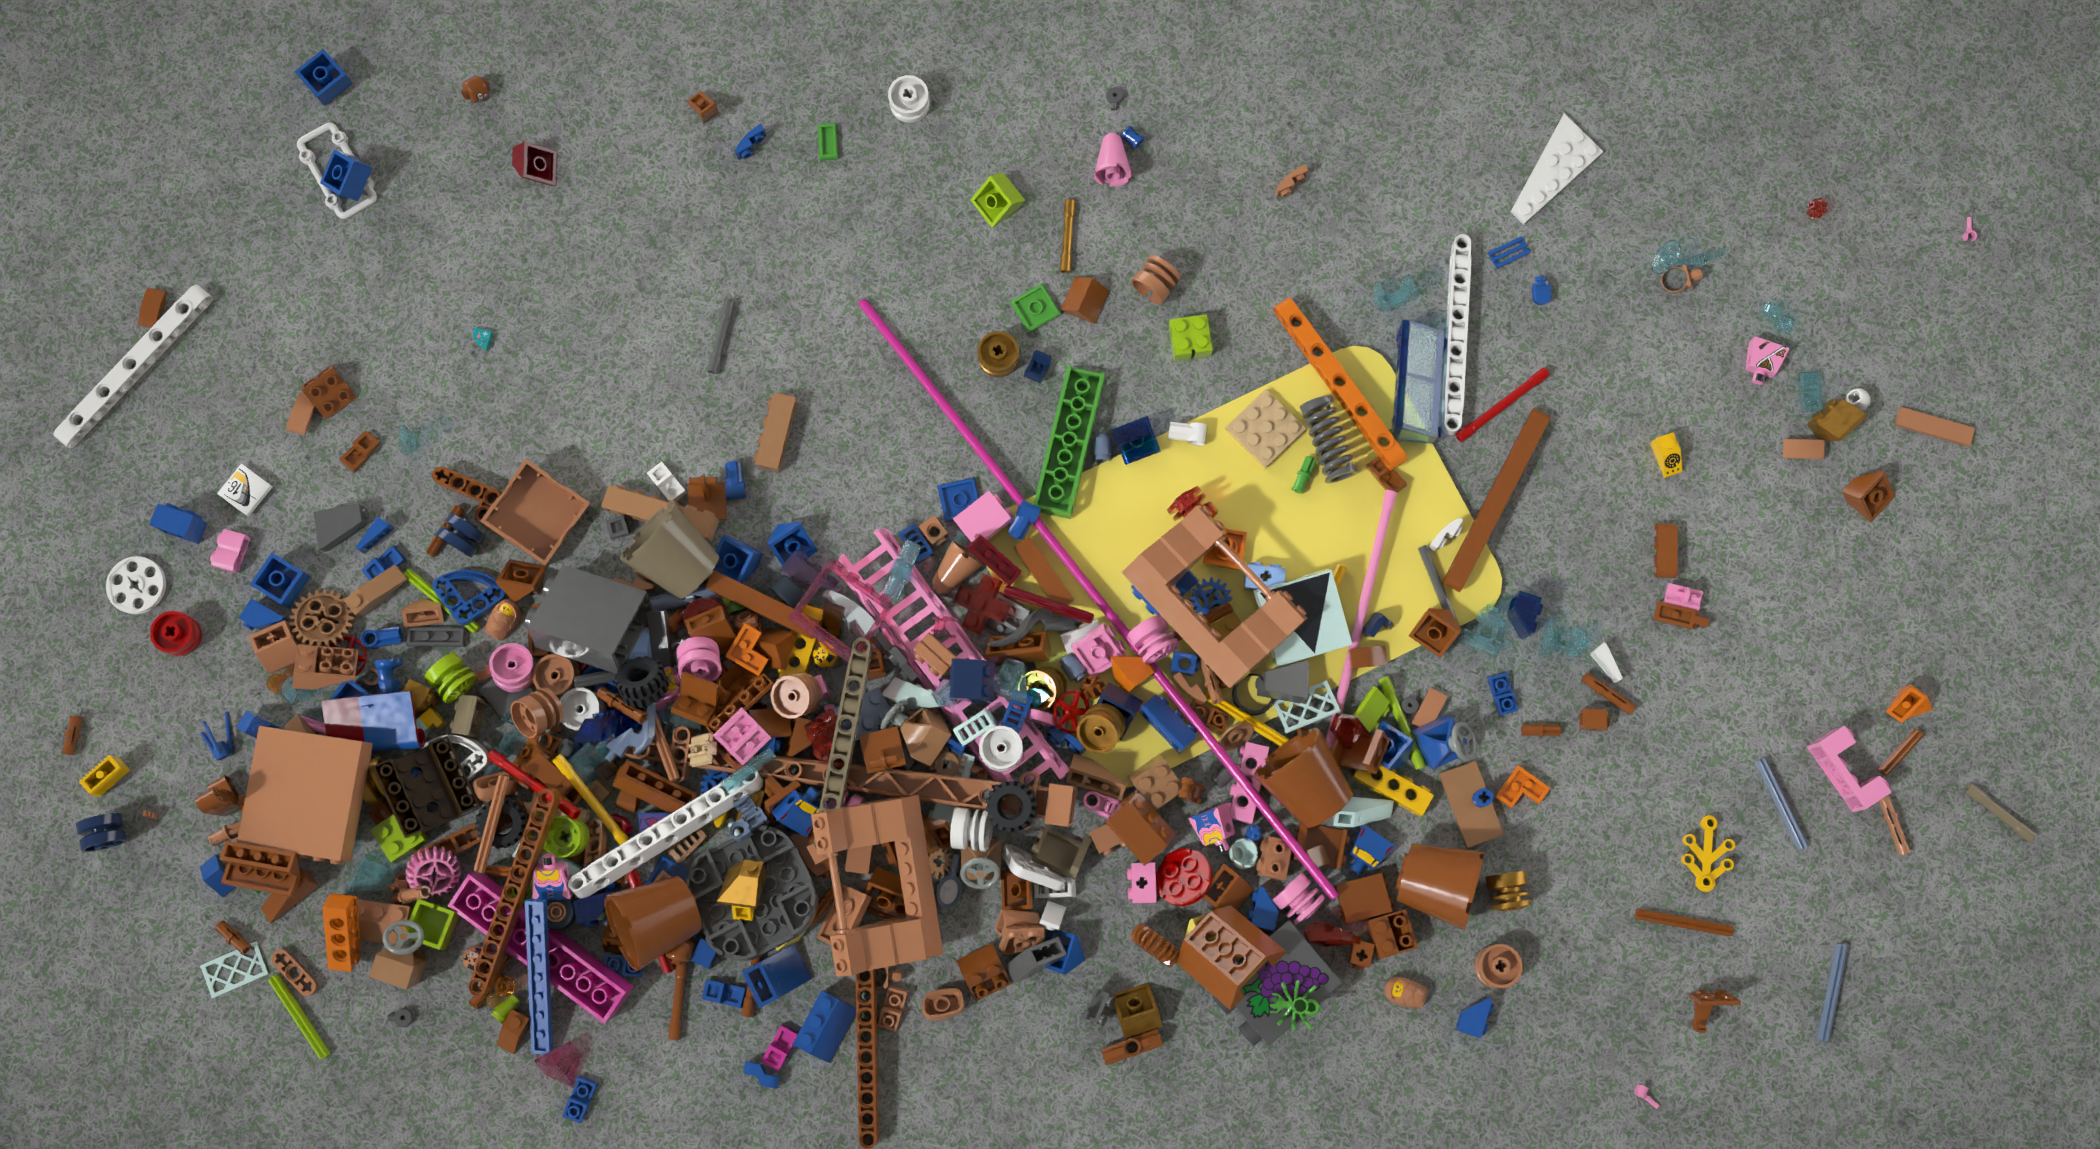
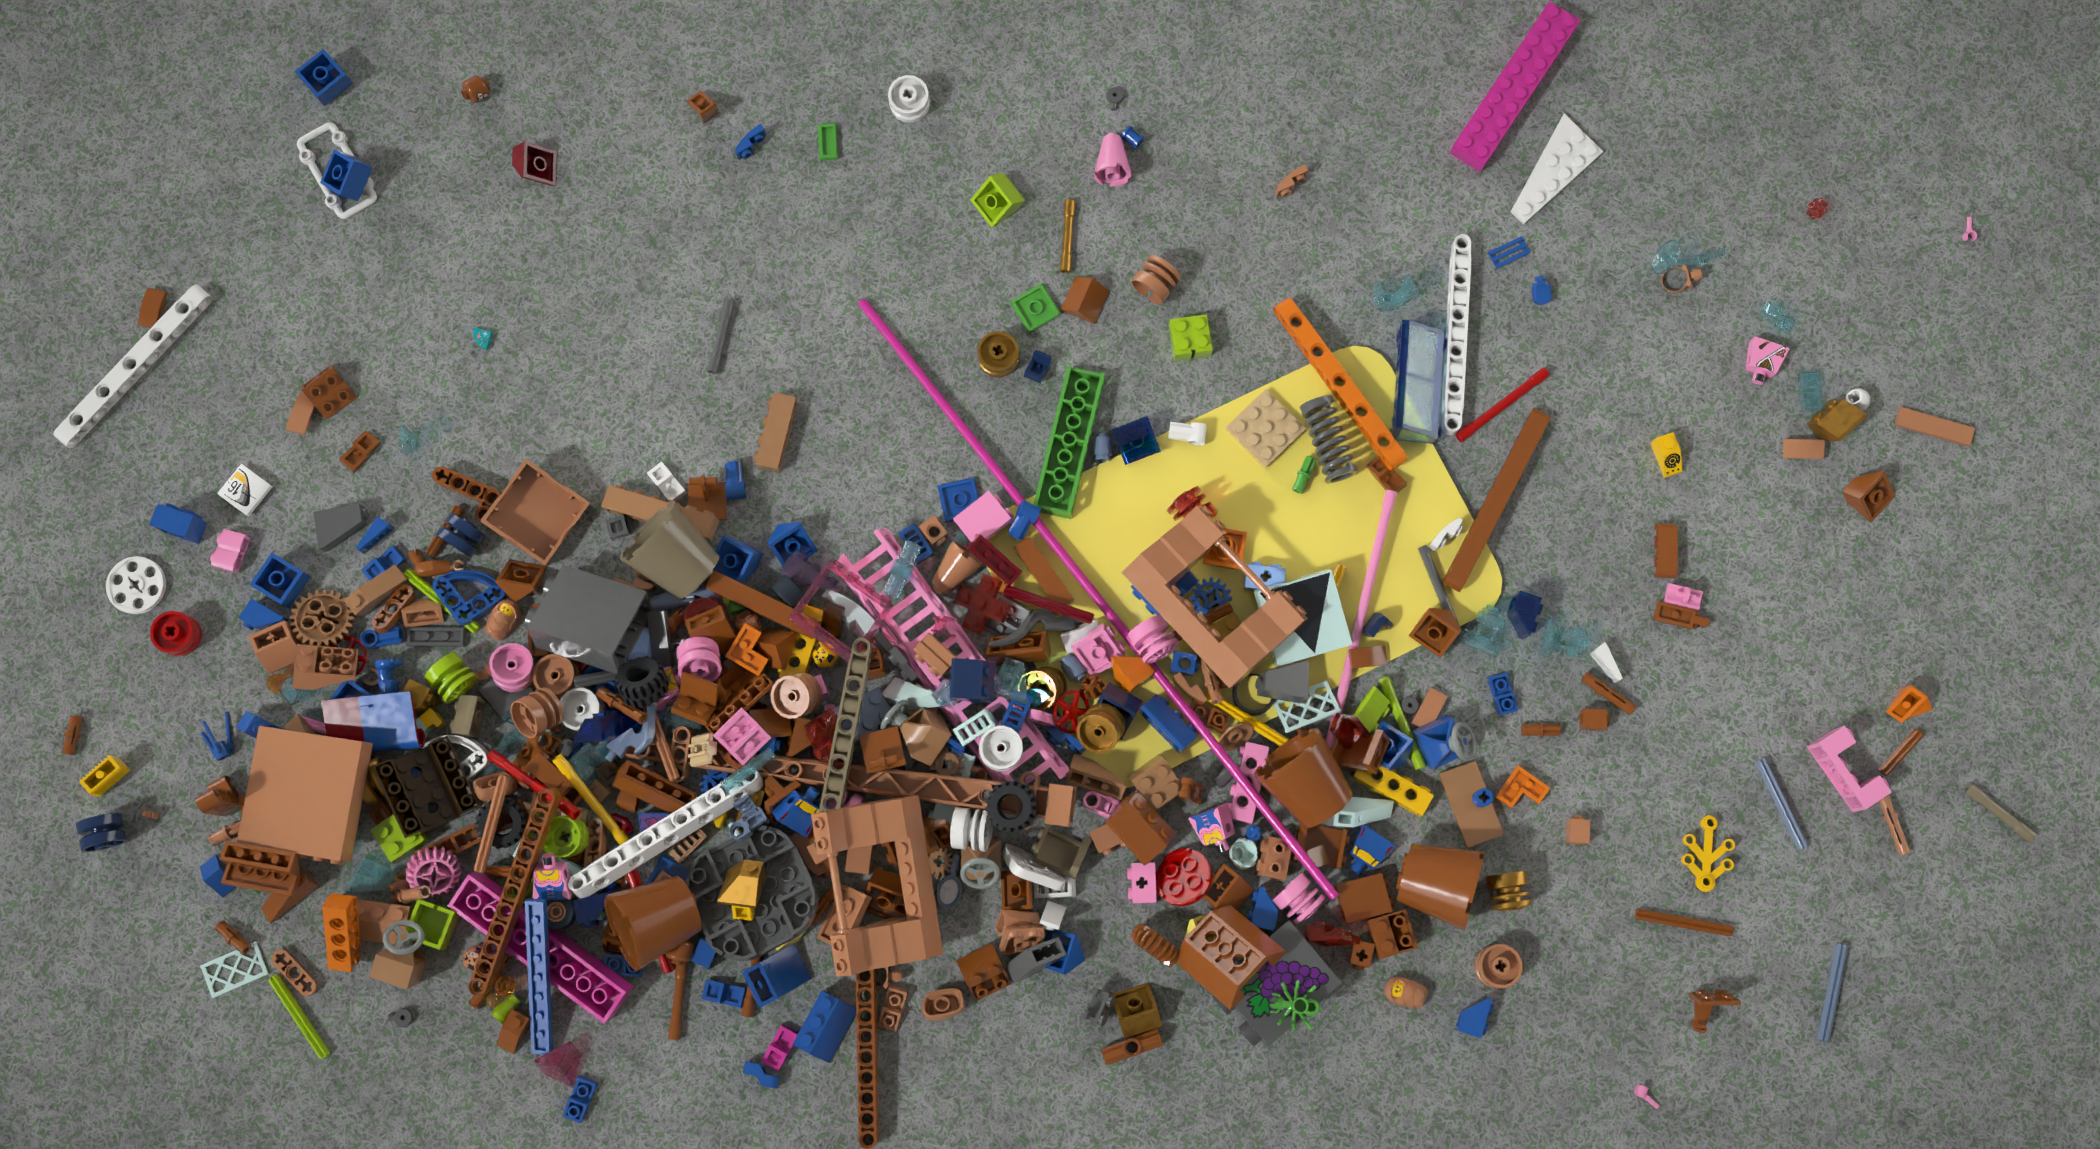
(392, 617): none -> dark orange beam
(433, 567): none -> dark orange arm
(1514, 86): none -> dark pink brick
(1577, 830): none -> nougat brick

